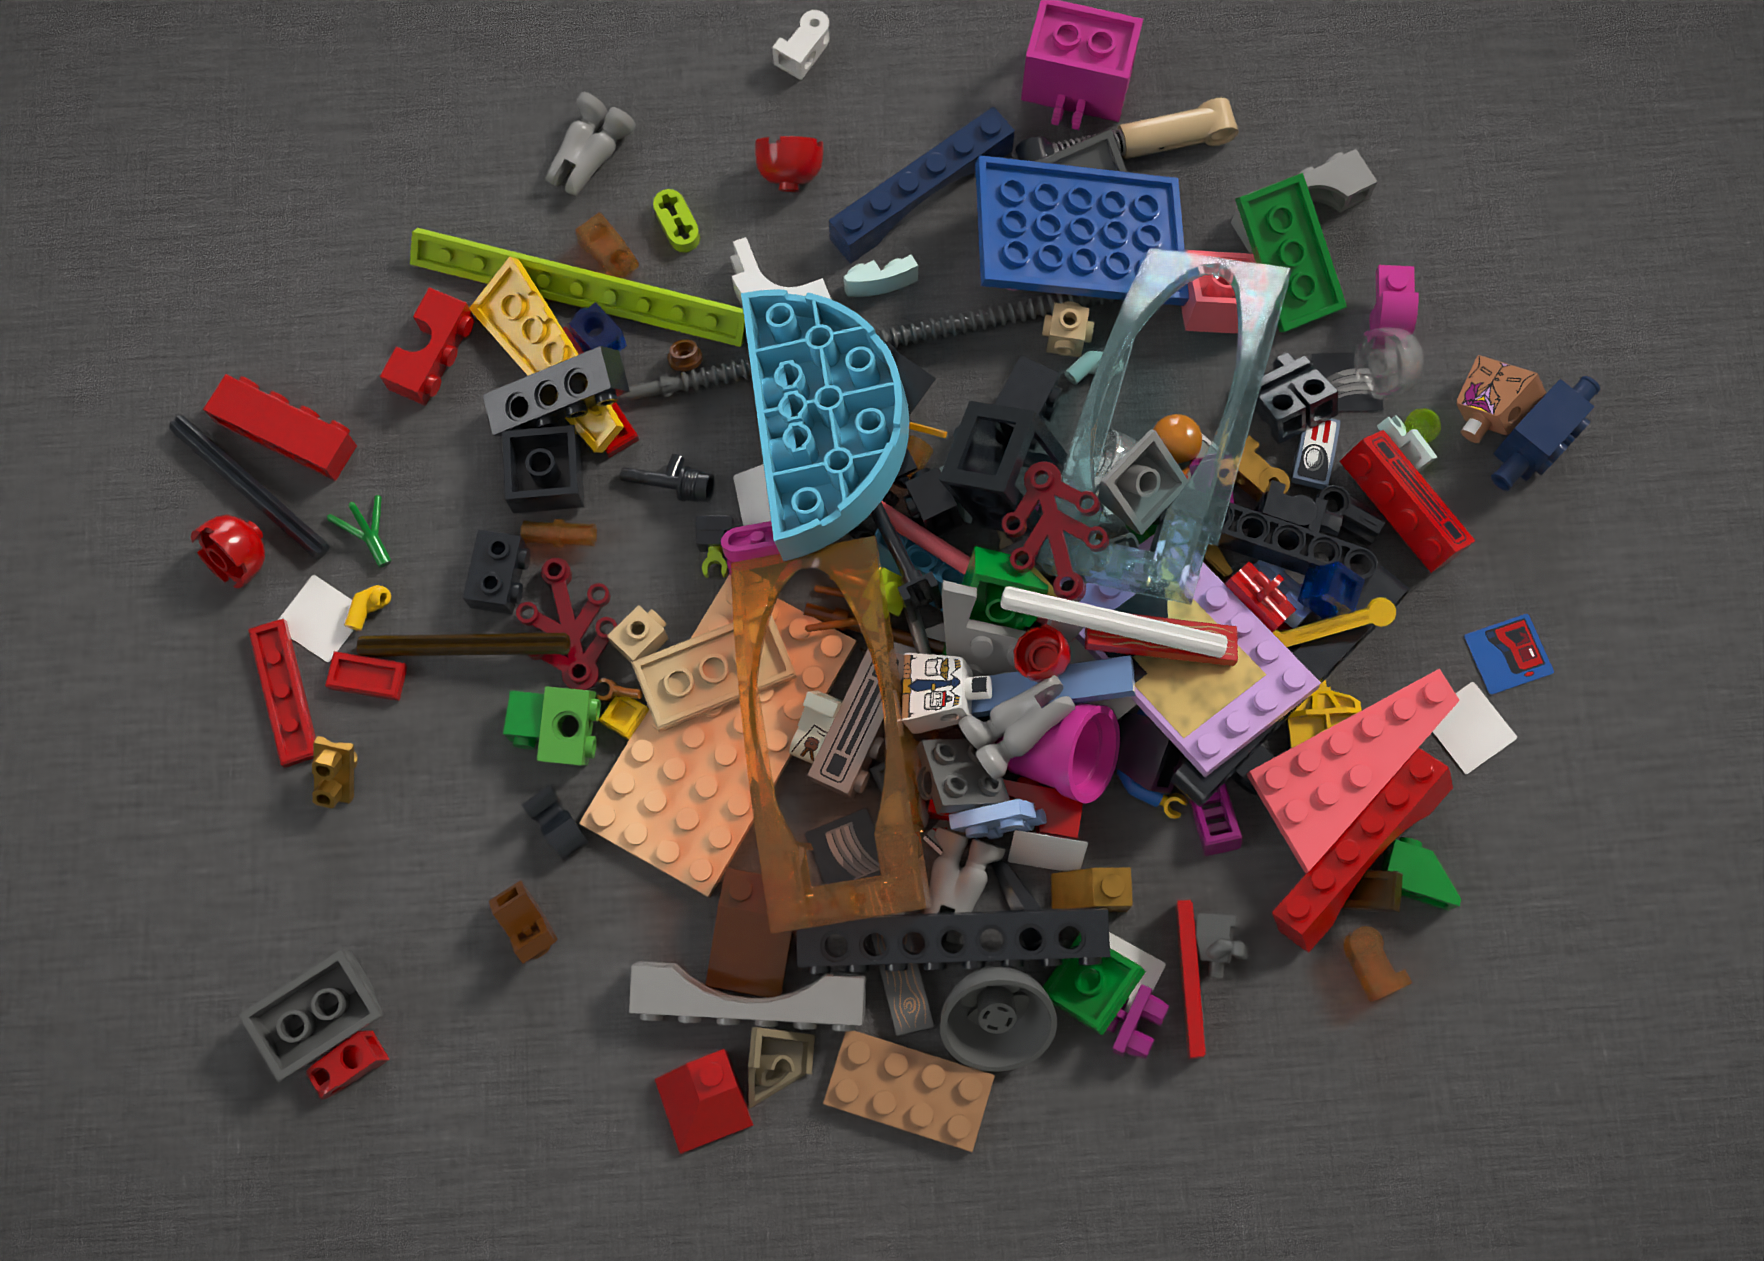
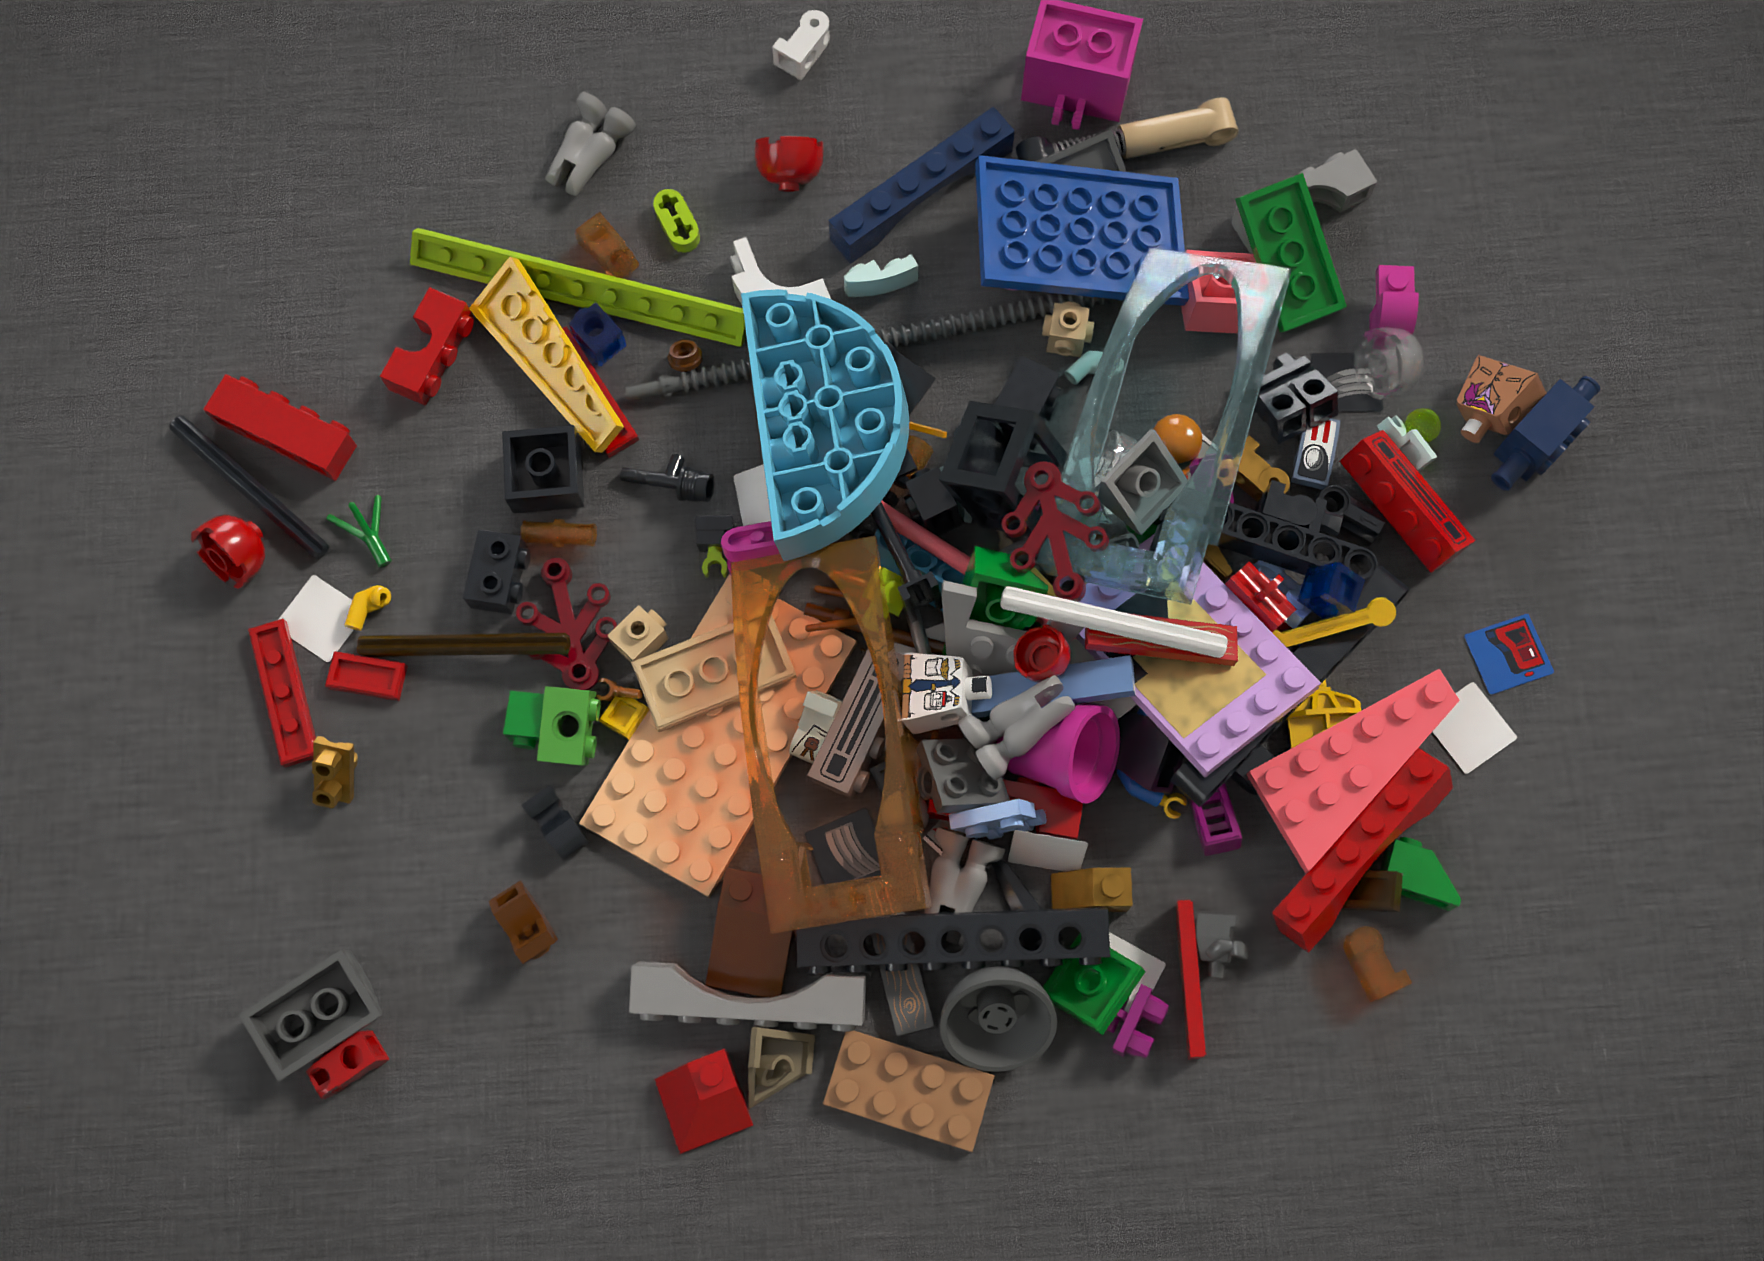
(606, 381): brick -> none

